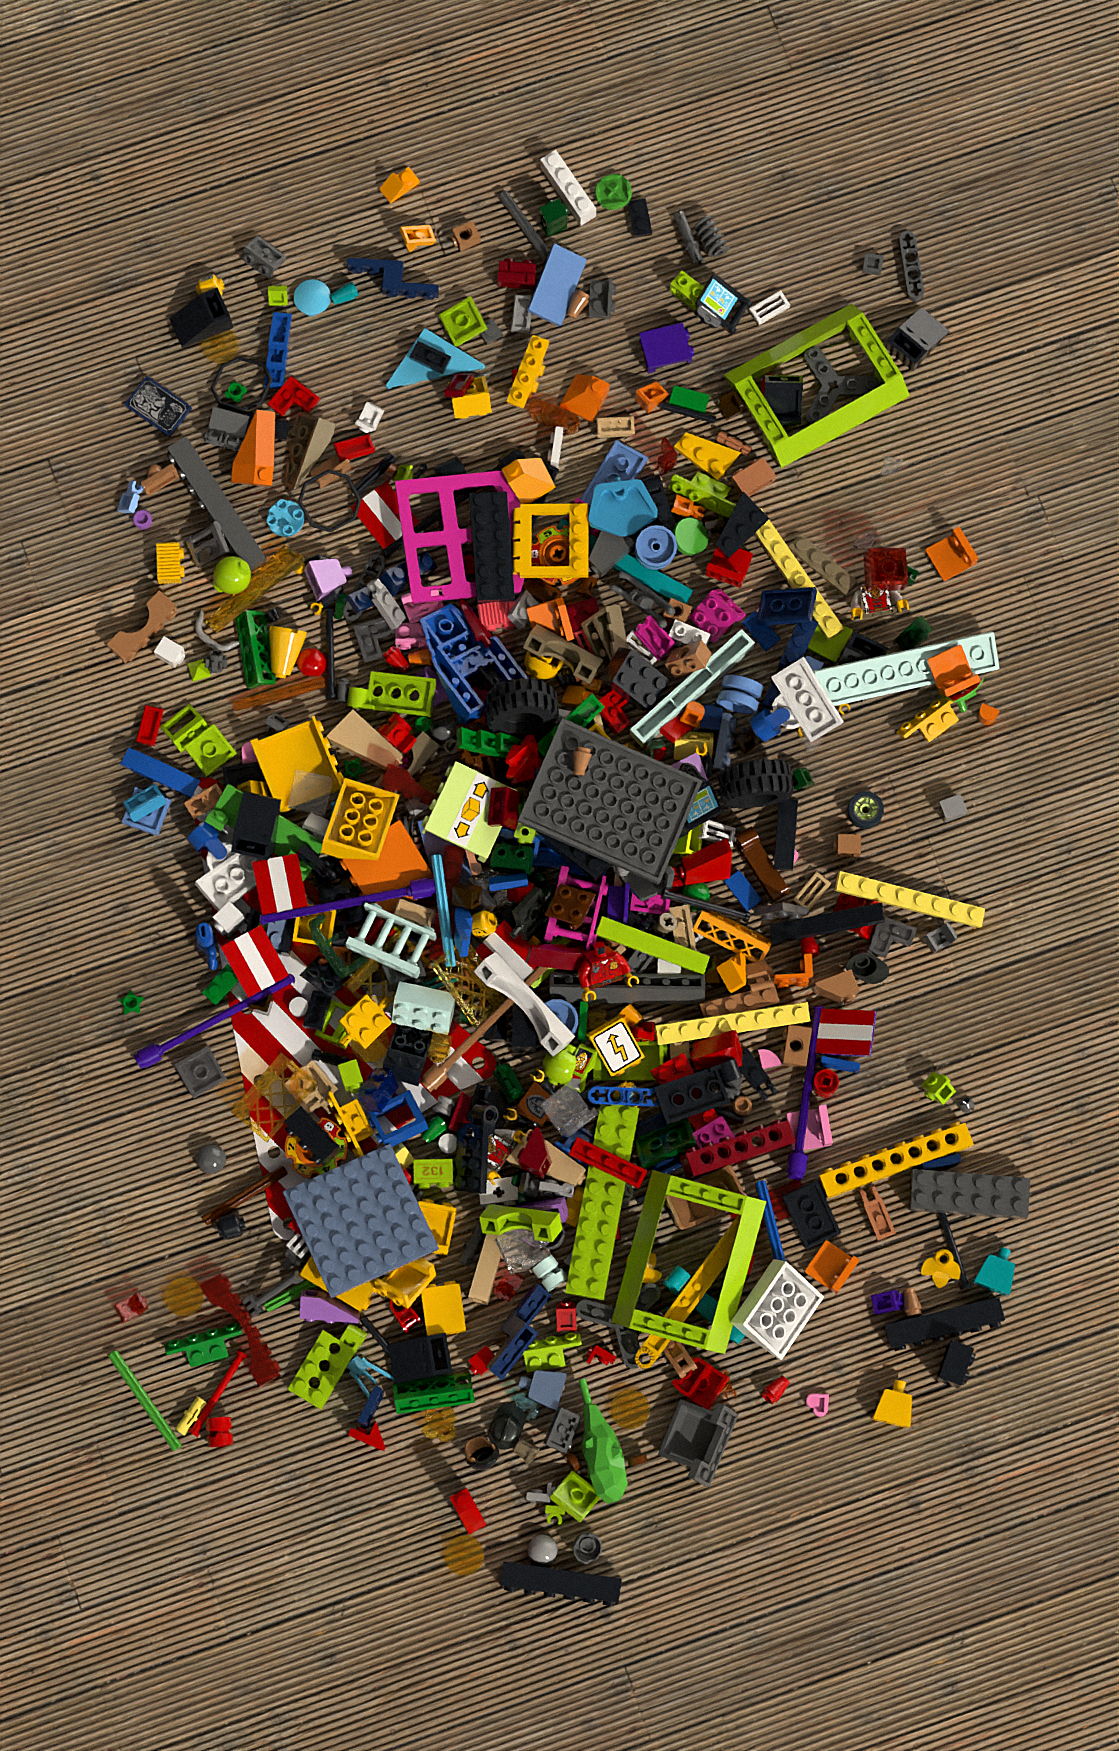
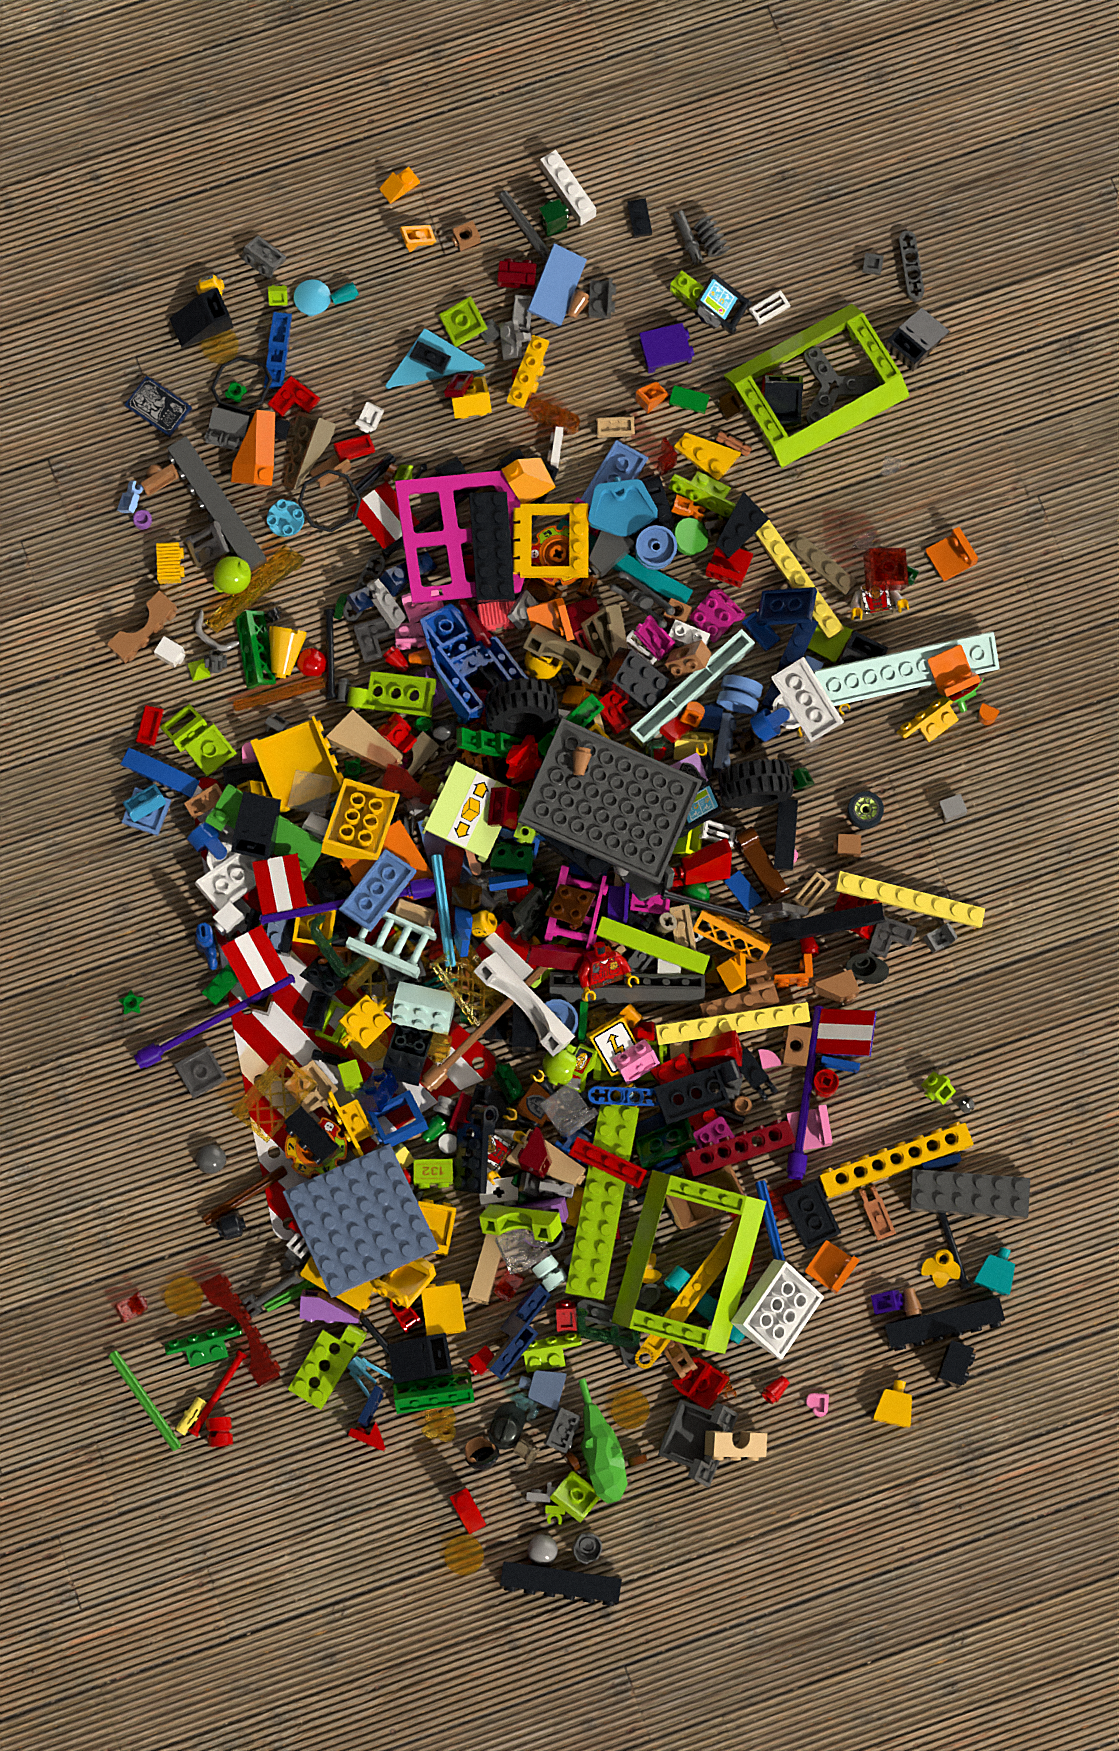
(298, 1006): white tile -> none
(319, 865): black hinge -> none
(325, 579): lavender torso -> none
(377, 890): none -> medium blue tile
(393, 278): dark blue bracket -> none
(472, 1245): dark grey pin -> none
(512, 340): none -> light grey hinge
(548, 859): blue tile -> none
(585, 396): orange slope -> none
(603, 1356): red bracket -> none
(604, 1336): none -> clear green piece
(613, 192): bright green tile -> none
(636, 1061): none -> bright pink bracket
(688, 412): black bar -> none
(751, 1445): none -> tan arch
(754, 477): nougat brick -> none
(914, 634): dark green slope -> none

